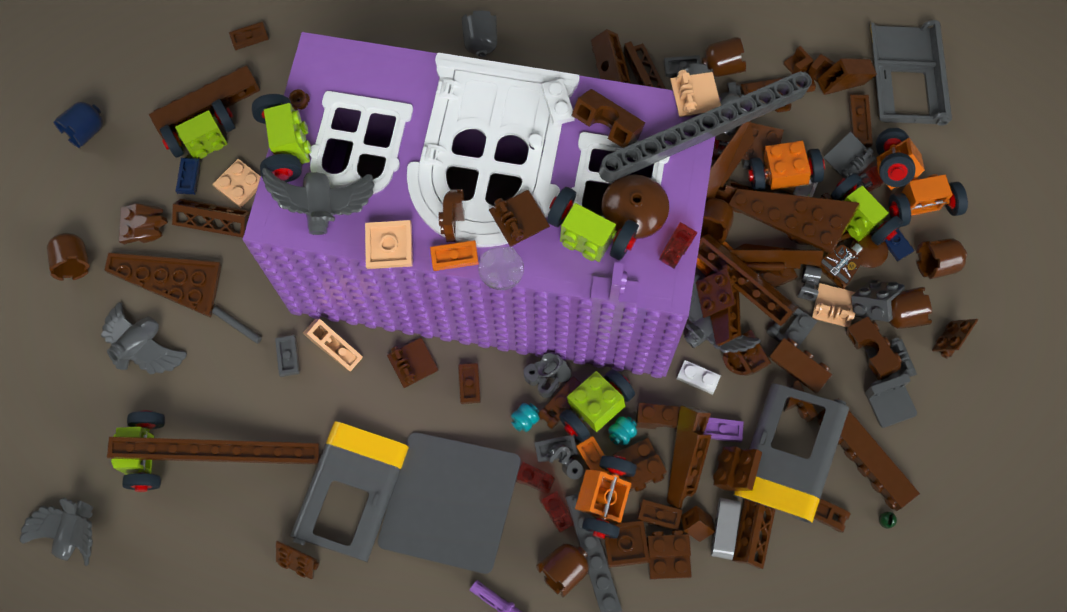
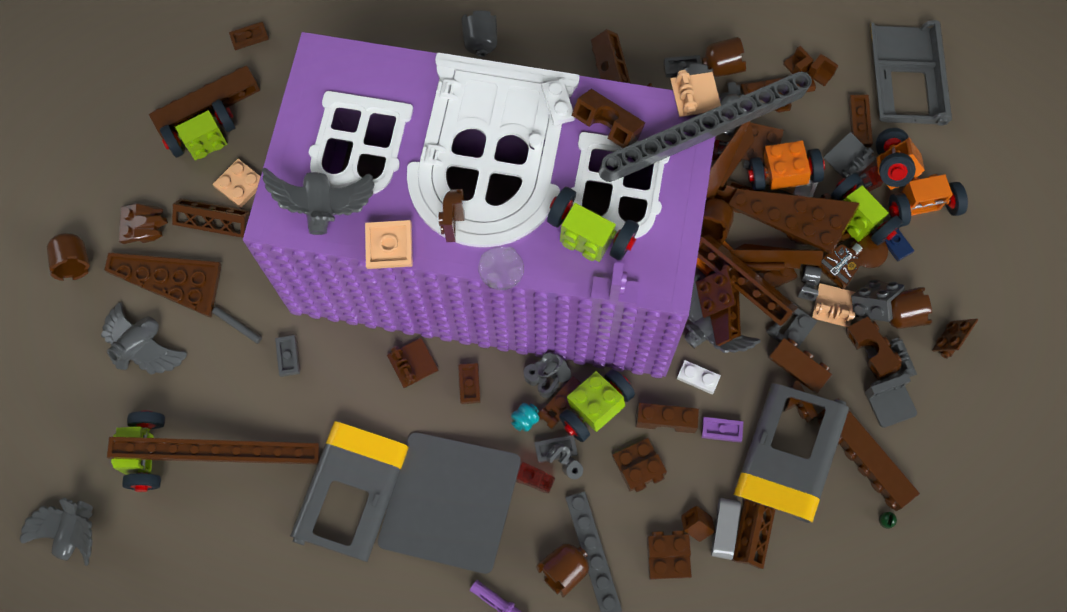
(79, 123): dark blue cylinder -> none
(188, 176): dark blue plate -> none
(285, 136): brick -> none
(295, 560): reddish brown hinge -> none
(297, 95): reddish brown plate -> none
(332, 344): light nougat slope -> none
(454, 255): orange plate -> none
(518, 217): reddish brown hinge -> none
(557, 512): clear red leg -> none
(591, 454): orange plate -> none
(605, 496): orange brick -> none
(622, 430): teal piece -> none
(629, 546): reddish brown plate -> none
(637, 67): reddish brown fence -> none
(649, 213): reddish brown dish -> none
(660, 515): reddish brown plate -> none
(678, 245): clear red leg -> none
(689, 454): reddish brown wedge -> none
(737, 469): reddish brown plate -> none
(749, 361): reddish brown slope -> none
(825, 513): reddish brown plate -> none
(846, 75): reddish brown slope -> none
(941, 257): reddish brown cylinder -> none

